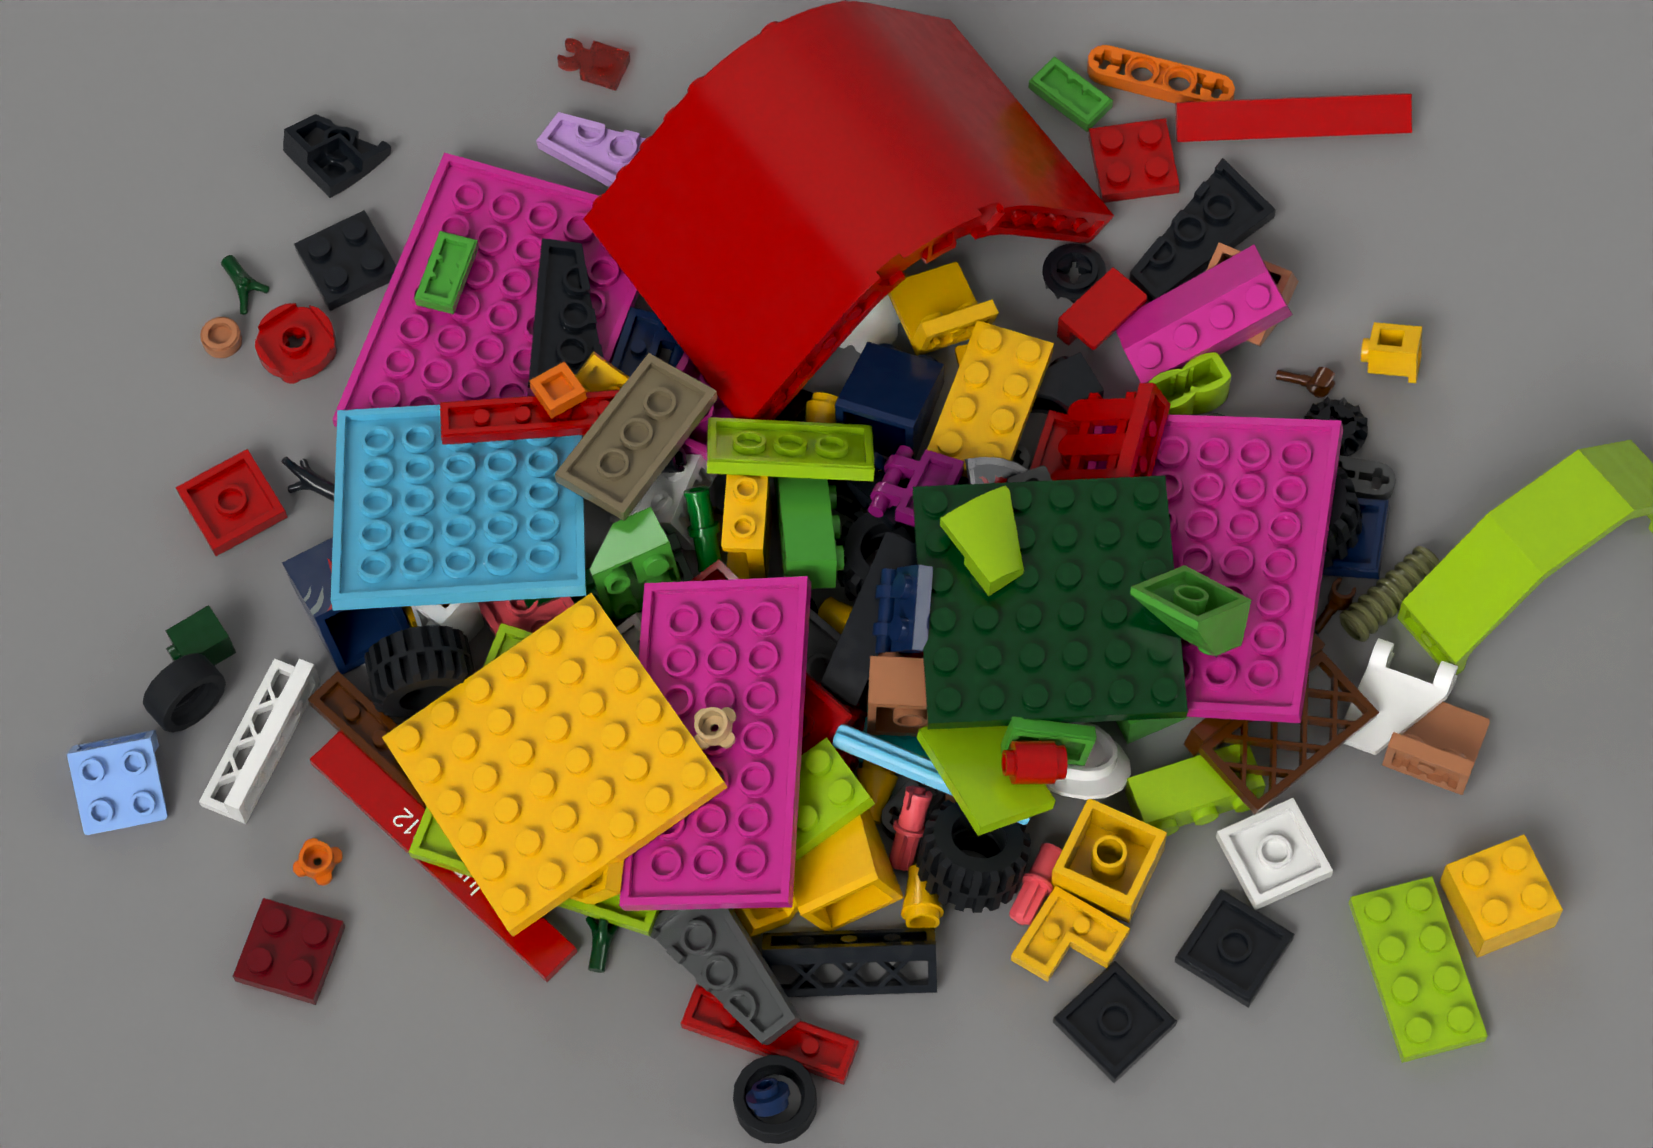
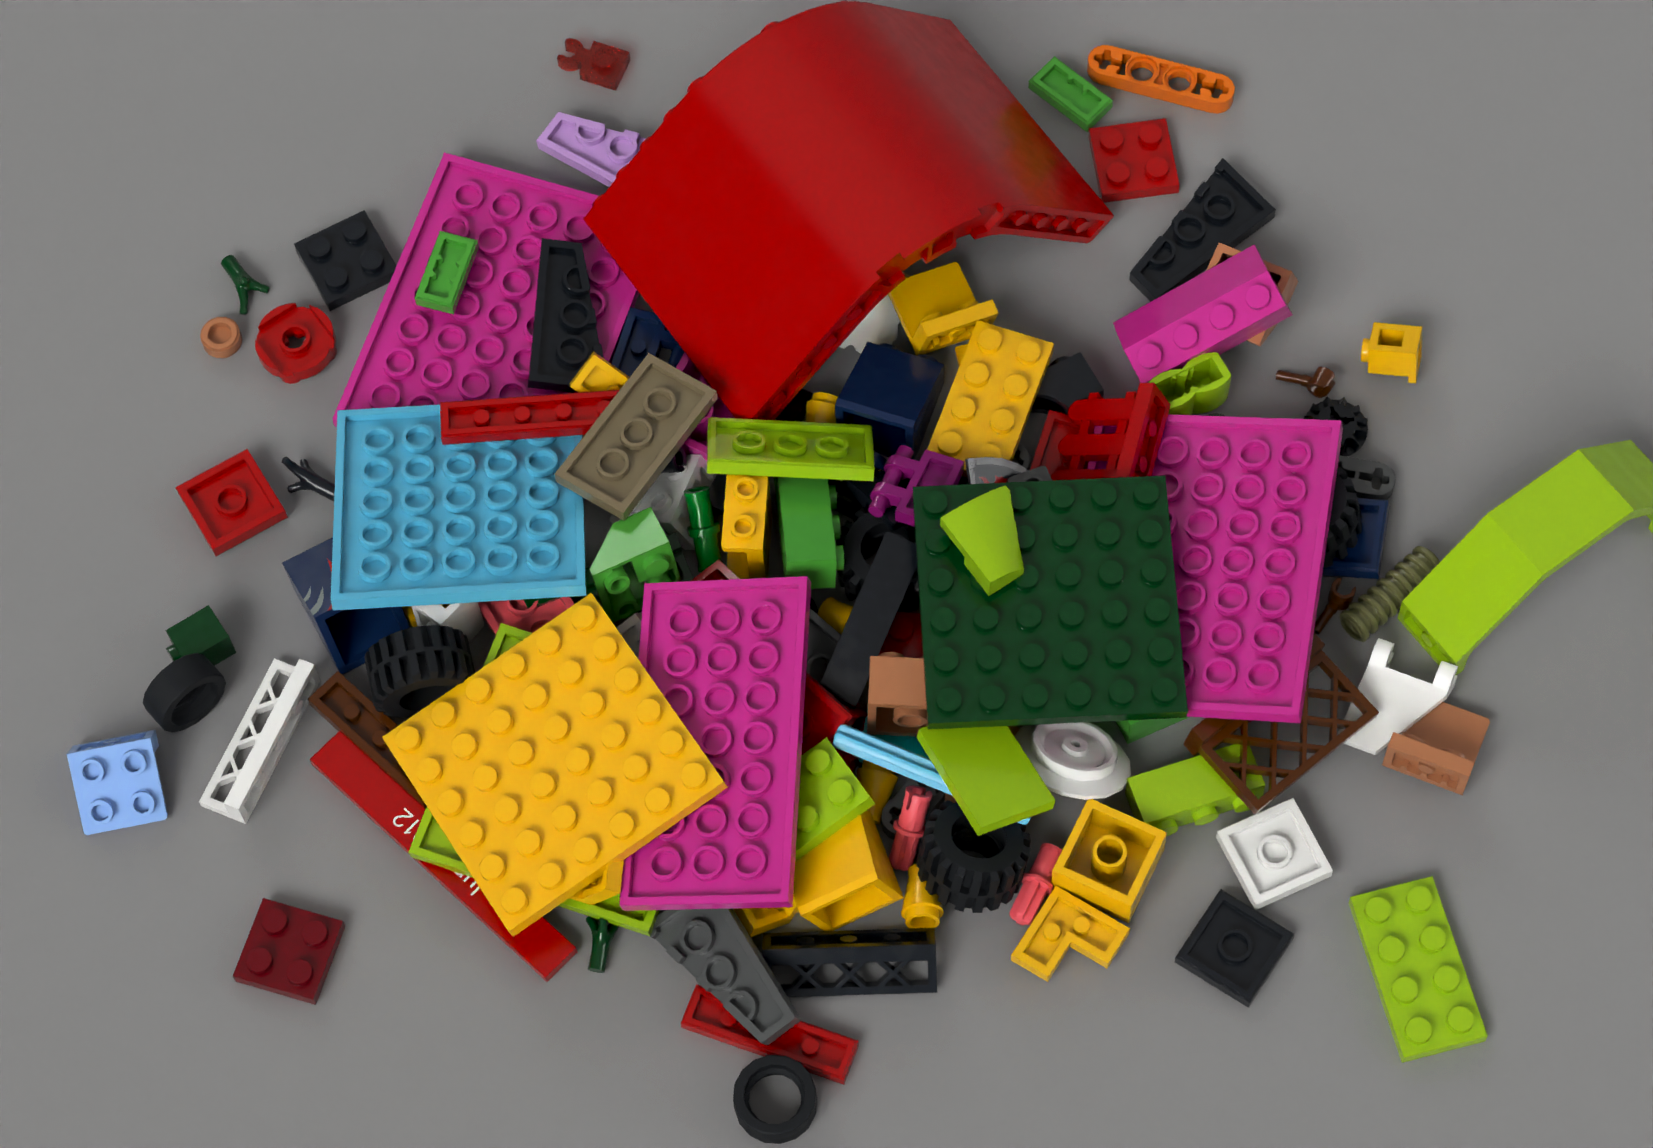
(313, 850): orange plate -> none
(331, 153): black slope -> none
(558, 389): orange plate -> none
(711, 716): tan plate -> none
(768, 1097): dark blue plate -> none
(903, 609): dark blue plate -> none
(1034, 762): red brick -> none
(1058, 265): black gear -> none
(1075, 737): bright green plate -> none
(1100, 310): red panel -> none
(1114, 1021): black tile -> none
(1196, 608): bright green slope -> none
(1293, 117): red tile -> none
(1500, 895): yellow brick -> none

